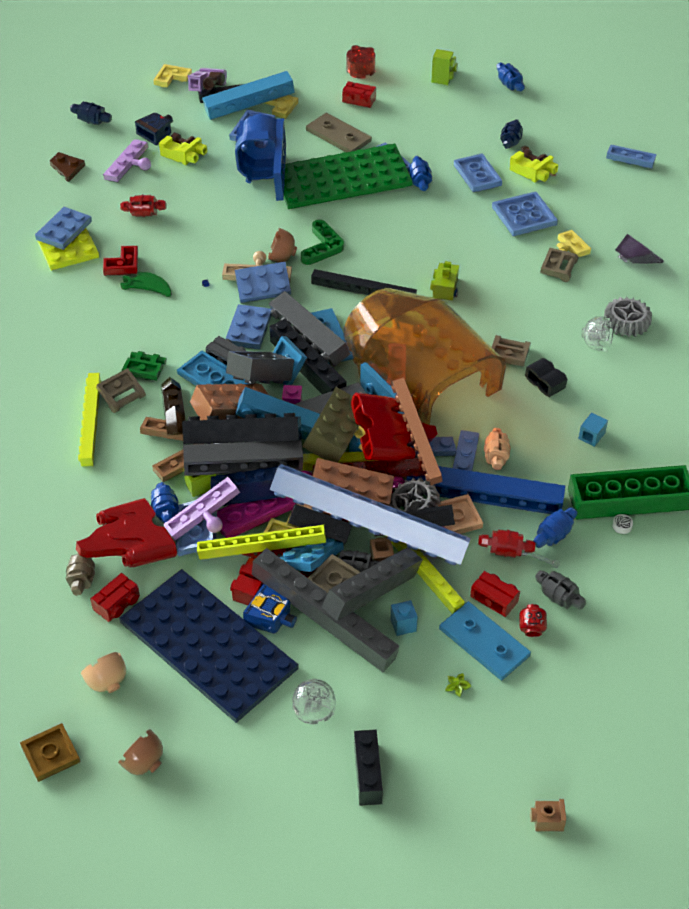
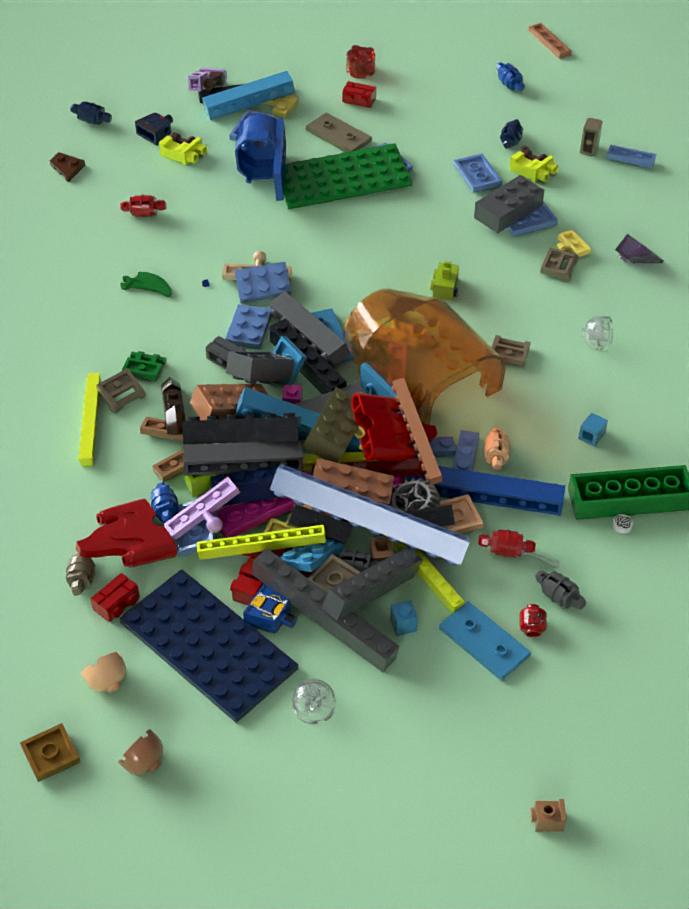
(63, 228): medium blue plate -> none
(78, 251): neon yellow plate -> none
(124, 265): red brick -> none
(127, 159): lavender plate -> none
(169, 73): light yellow plate -> none
(205, 370): dark azure plate -> none
(282, 246): nougat cylinder -> none
(332, 245): green beam -> none
(351, 283): black piece -> none
(368, 767): black brick -> none
(420, 173): blue piece -> none
(443, 67): lime brick -> none
(457, 684): lime plant -> none
(495, 593): red brick -> none
(508, 204): none -> dark grey brick
(546, 377): black brick -> none
(550, 40): none -> nougat tile
(555, 527): blue piece -> none
(591, 136): none -> dark tan brick
(628, 316): light grey gear -> none

